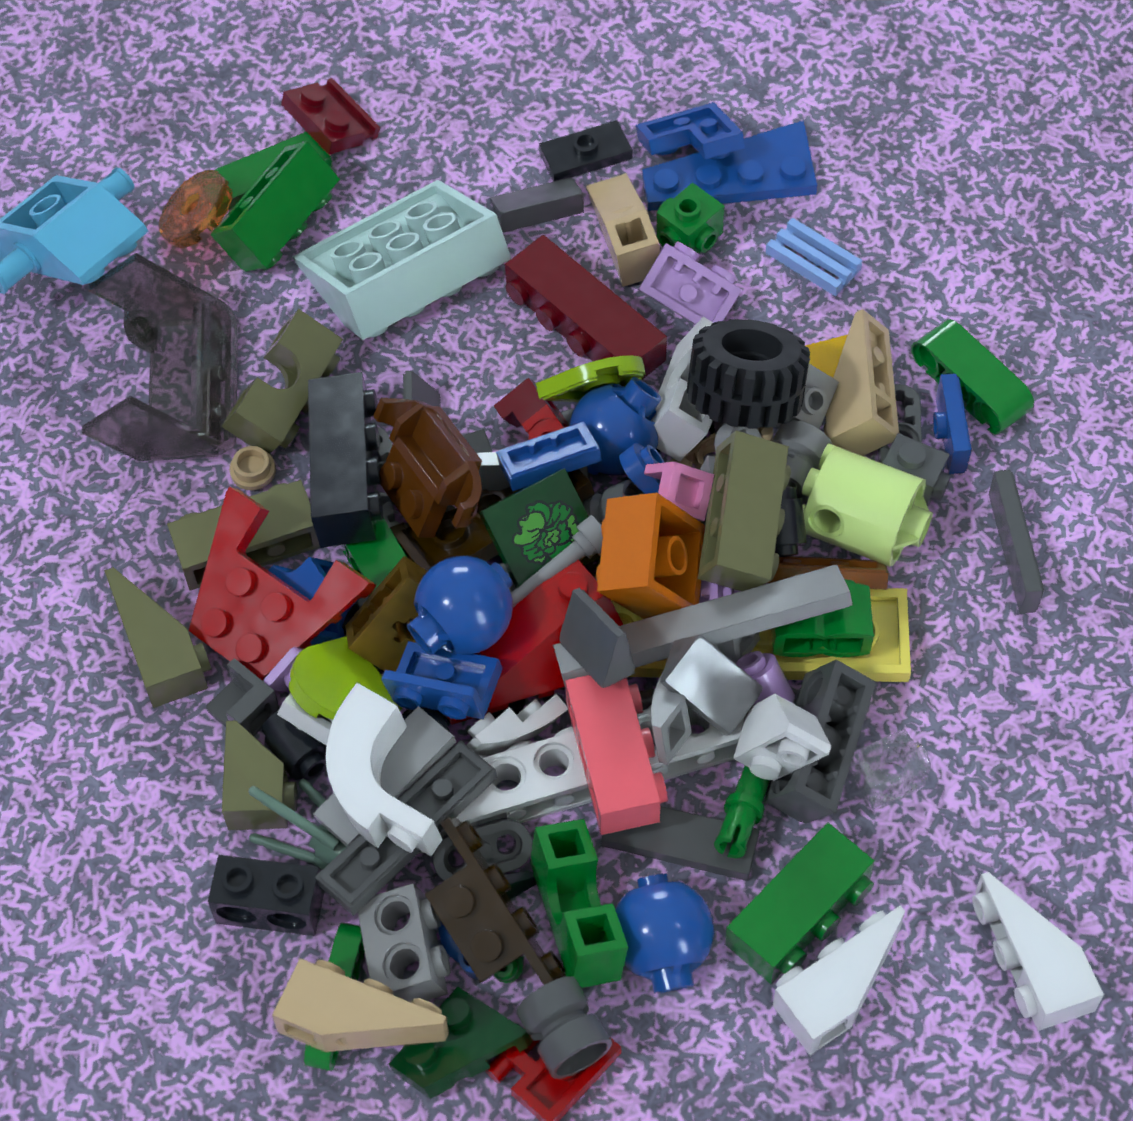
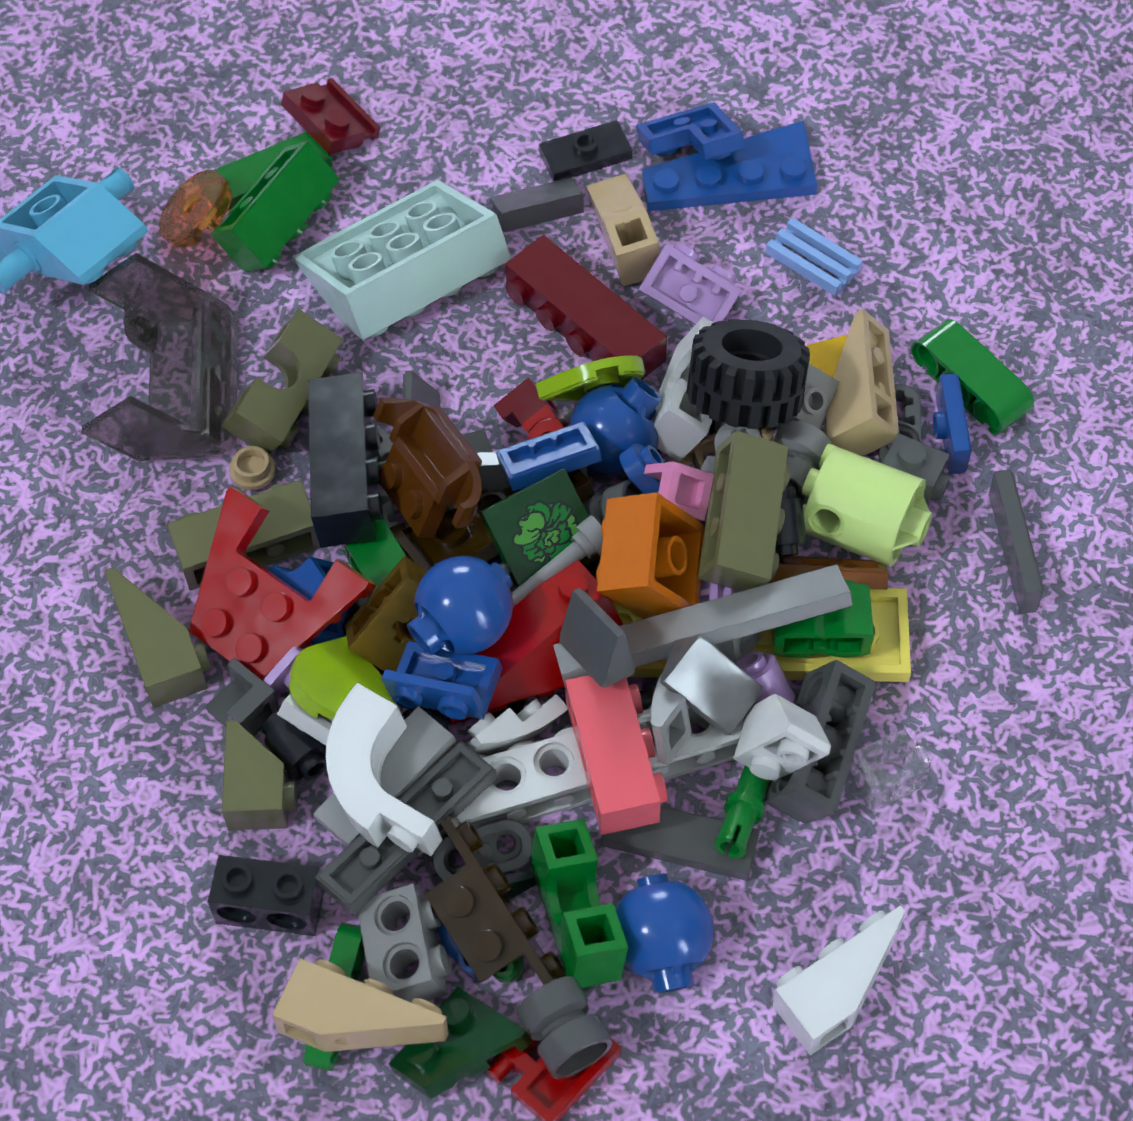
(324, 843): sand green plant -> none
(690, 219): green brick -> none
(801, 904): green brick -> none
(1046, 964): white slope -> none

